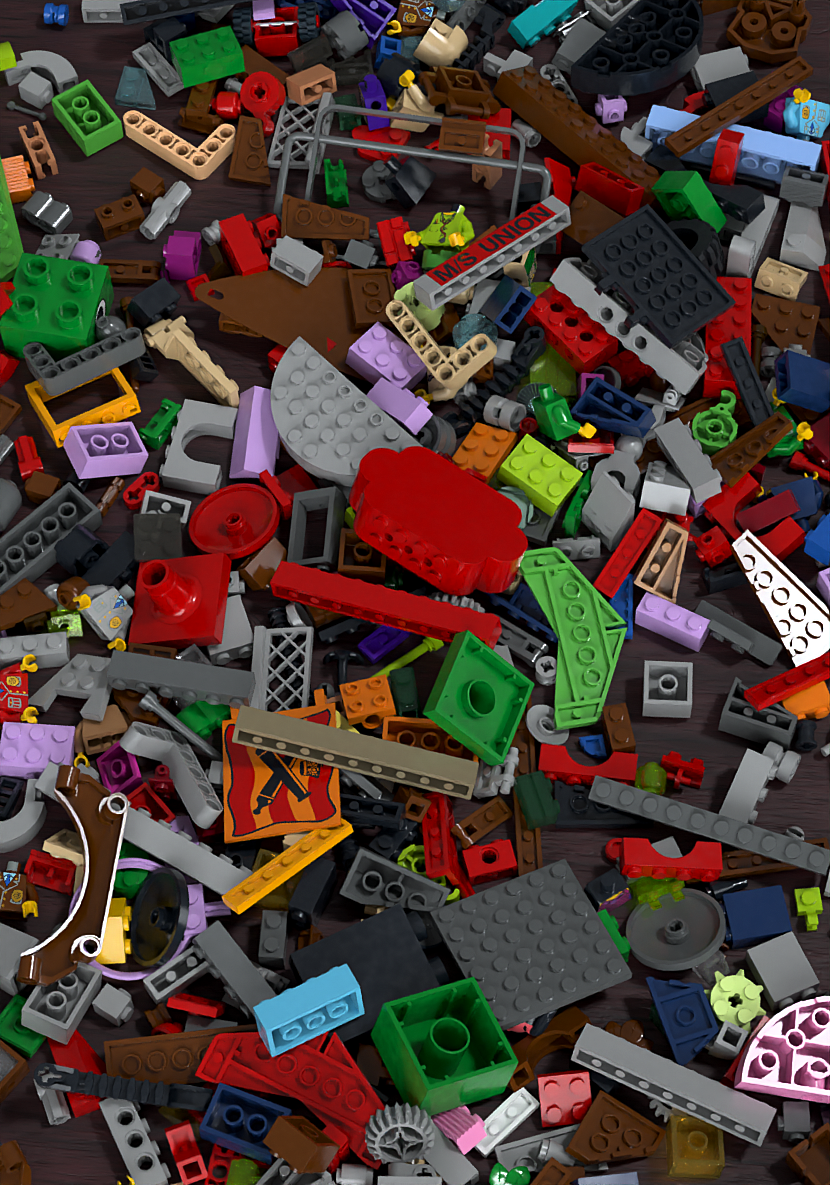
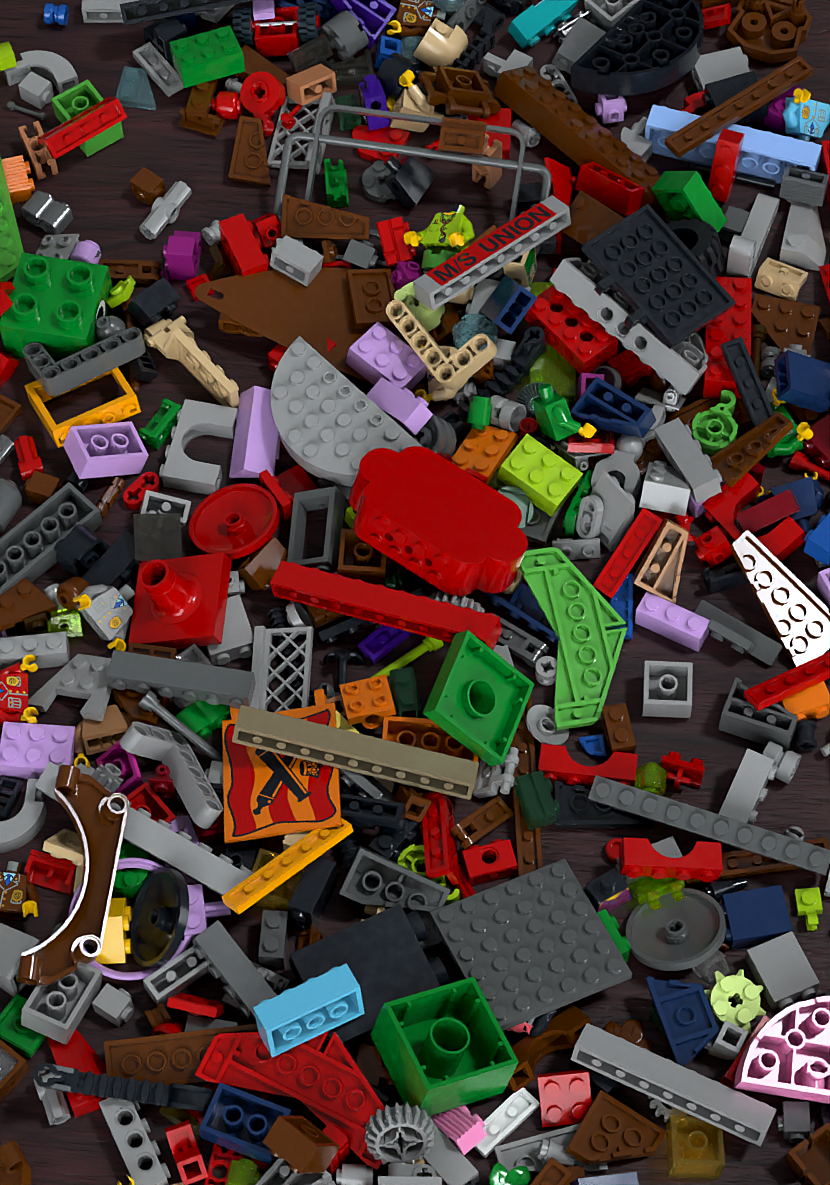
(83, 127): none -> red fence
(108, 776): none -> light grey gear
(119, 217): reddish brown brick -> none
(121, 292): none -> lime plate
(193, 161): light nougat beam -> none
(288, 120): none -> red hand
(480, 412): none -> green brick
(589, 516): none -> light grey plate
(716, 16): none -> red plate
(737, 201): black arch -> none

